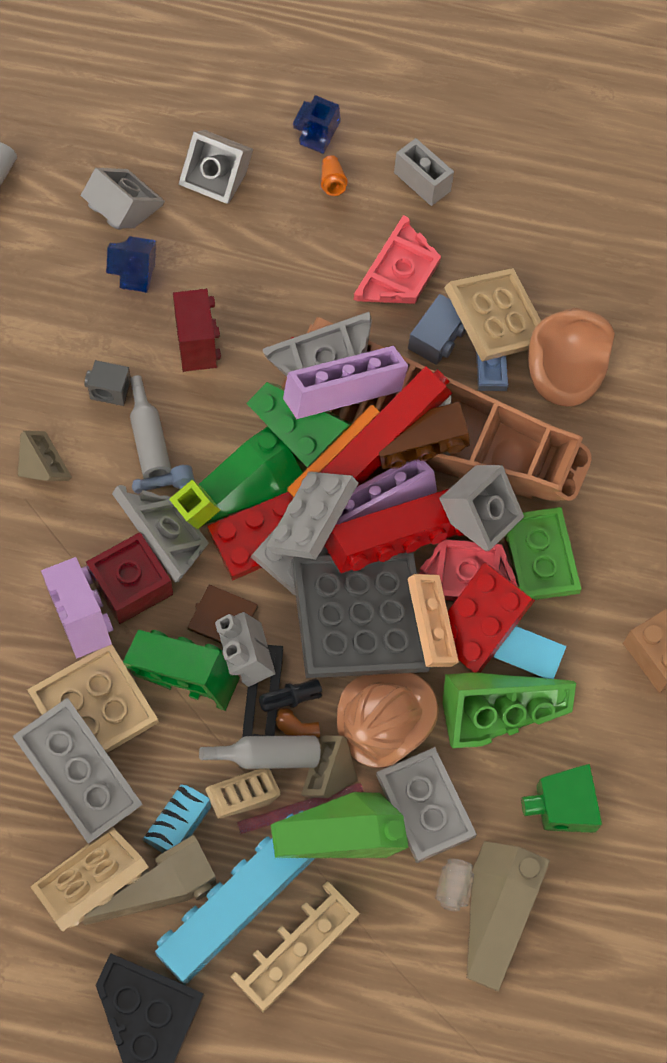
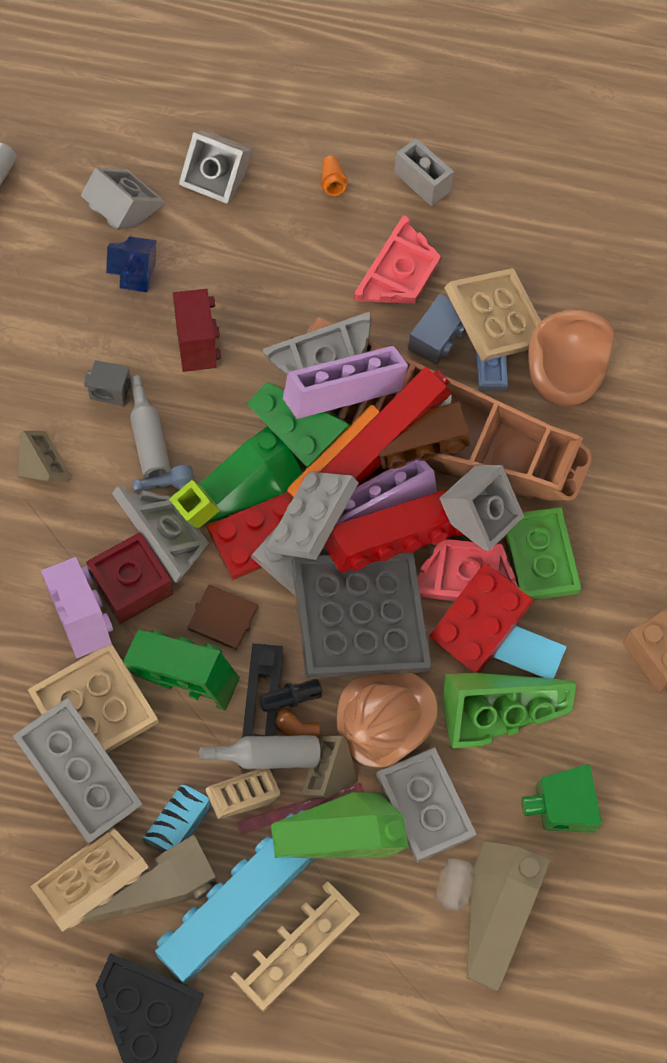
(245, 648): light grey hips -> none
(317, 123): clear blue brick -> none
(432, 620): light nougat plate -> none

